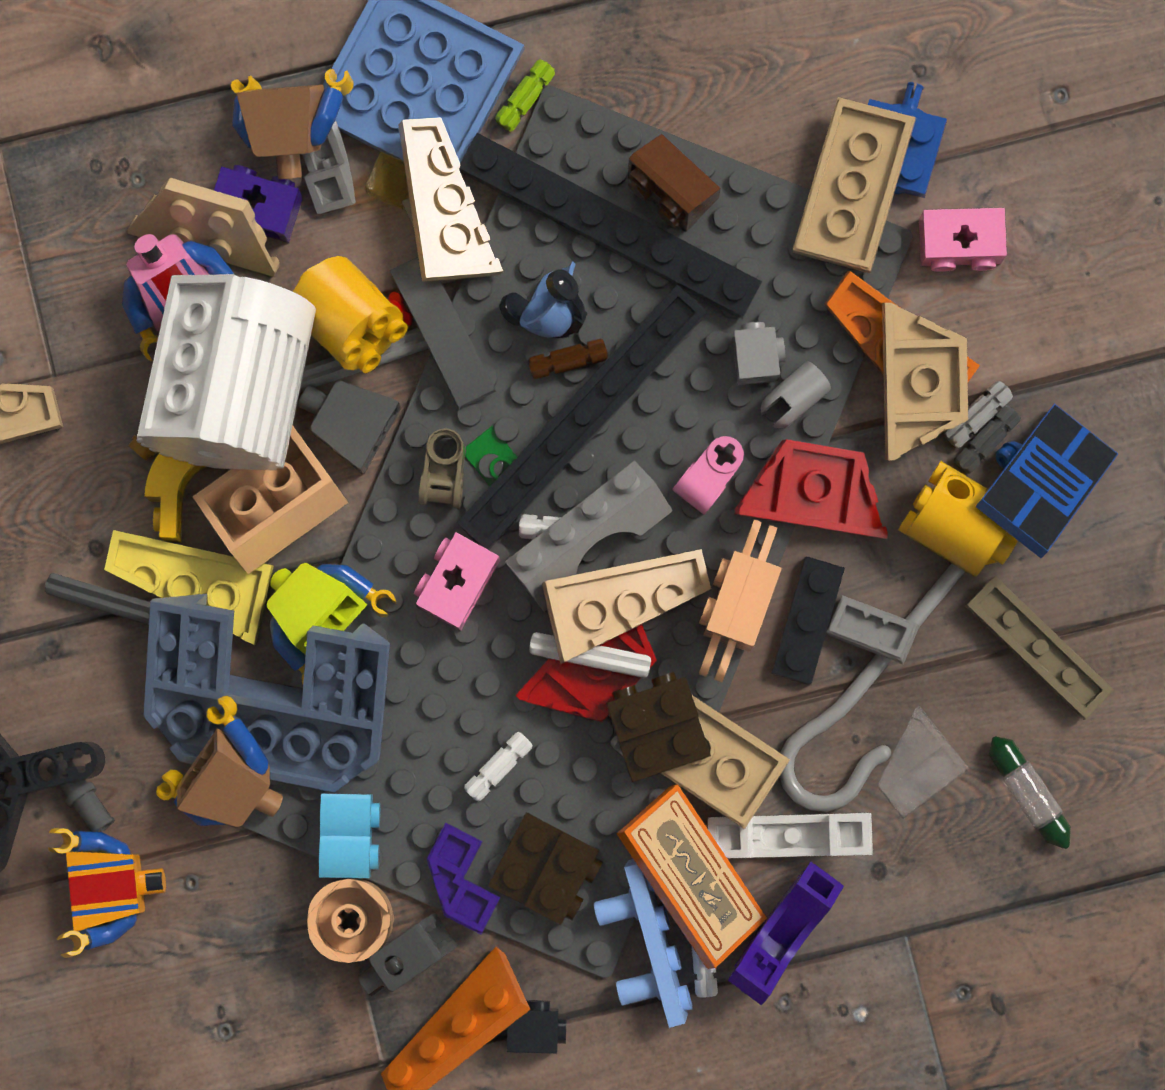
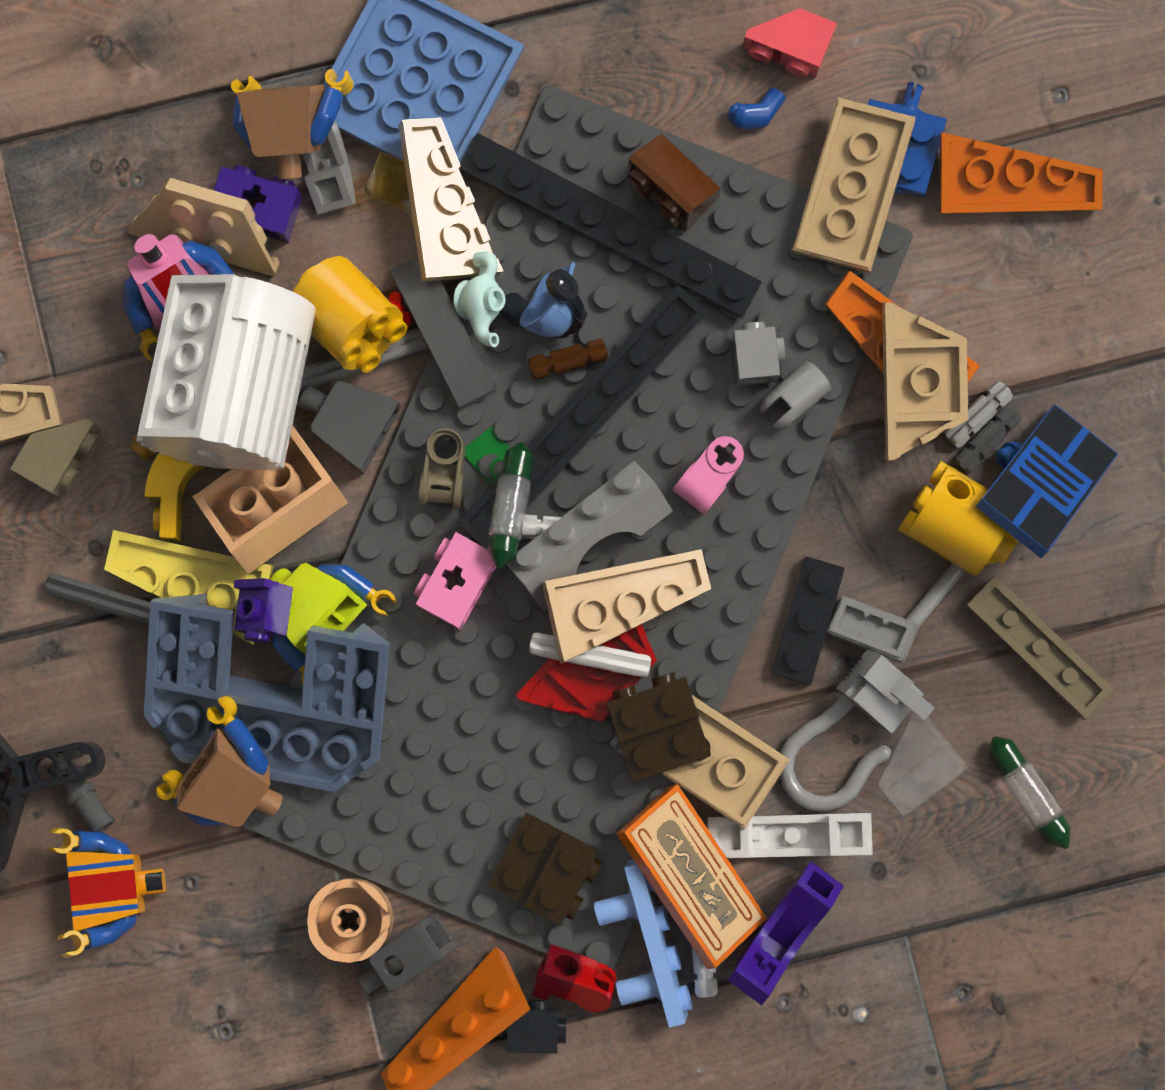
(54, 455): none -> dark tan slope
(262, 609): none -> dark purple brick
(347, 835): medium azure brick -> none
(458, 897): dark purple tile -> none
(481, 298): none -> light aqua piece
(498, 766): white axle -> none
(510, 505): none -> piece
(525, 95): lime axle -> none
(575, 979): none -> leg
(741, 602): light nougat brick -> none
(759, 114): none -> blue arm
(793, 40): none -> coral slope
(816, 490): red wing -> none
(883, 692): none -> light grey piece
(981, 226): bright pink brick -> none
(1004, 179): none -> orange wing

